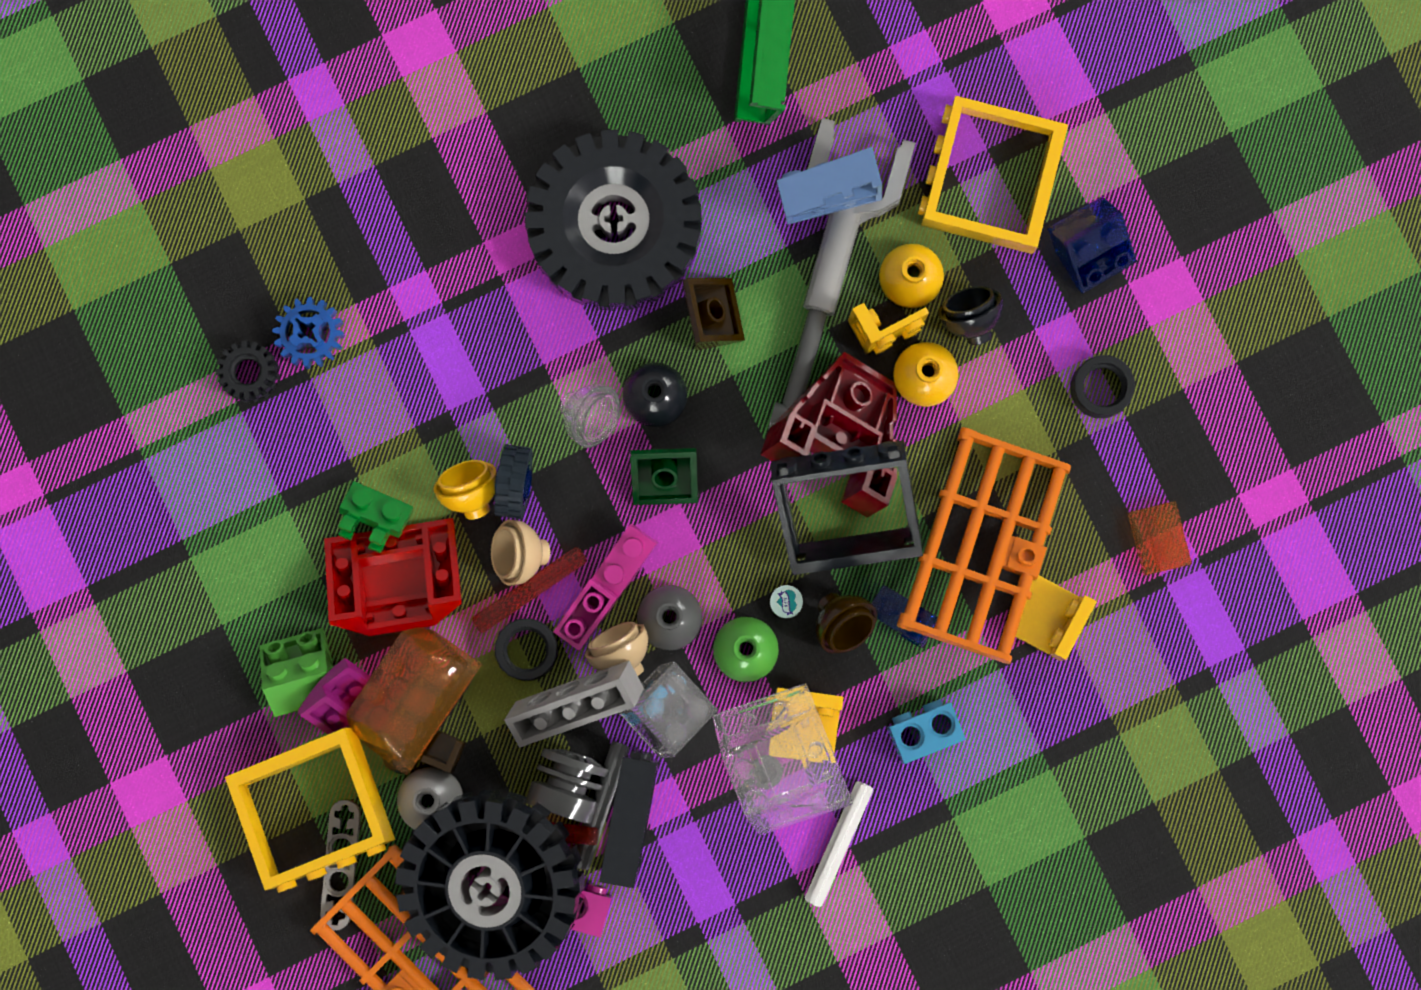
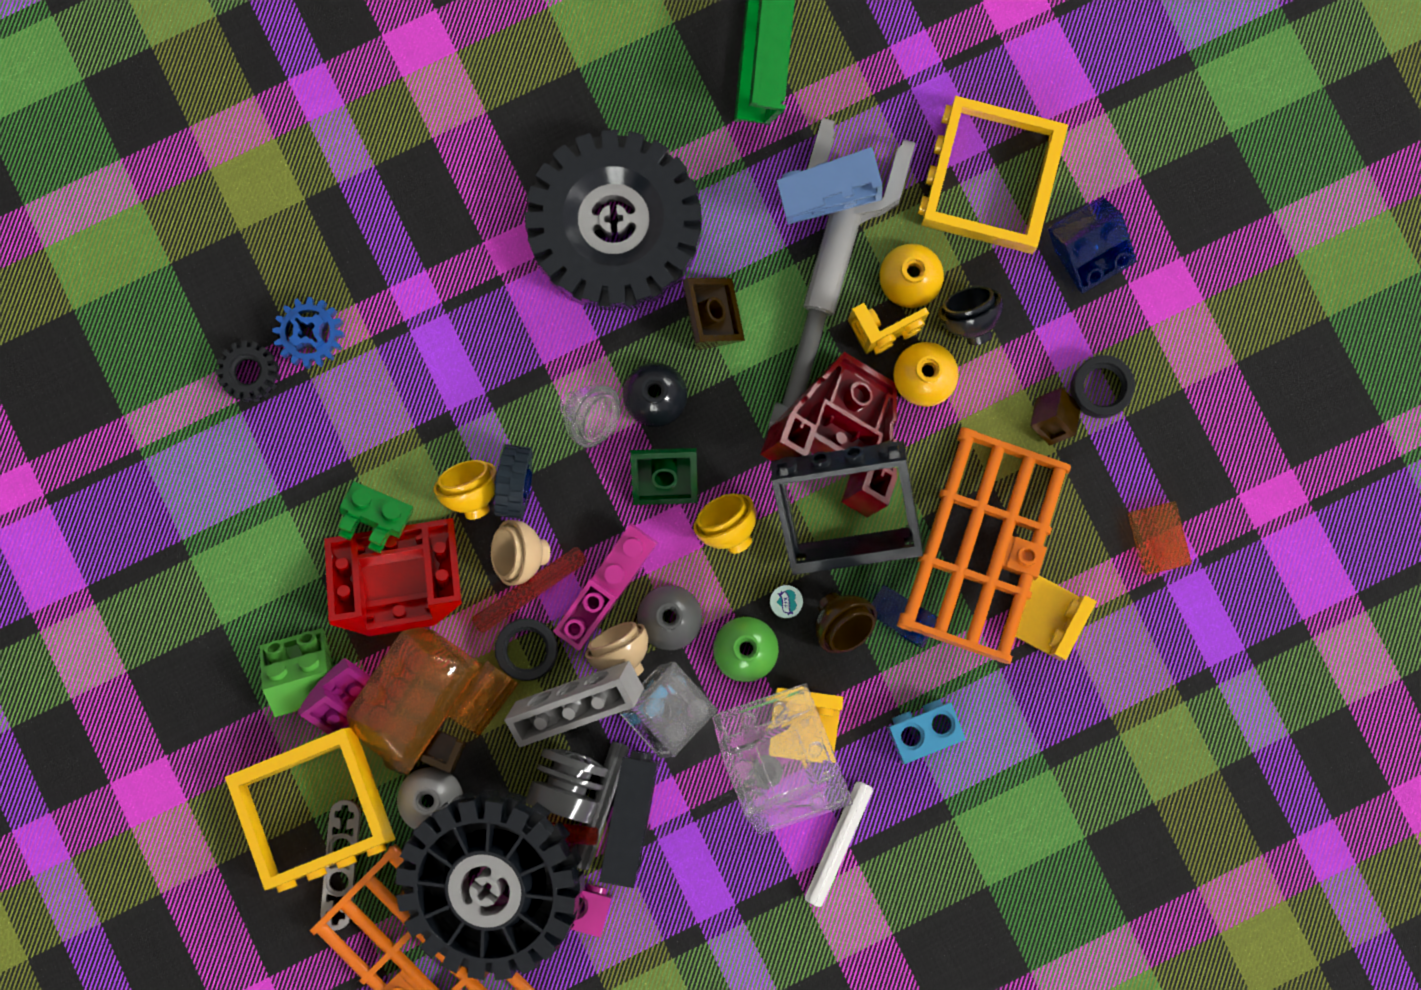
(482, 698): none -> clear orange plate
(727, 522): none -> yellow piece
(1055, 416): none -> dark brown panel

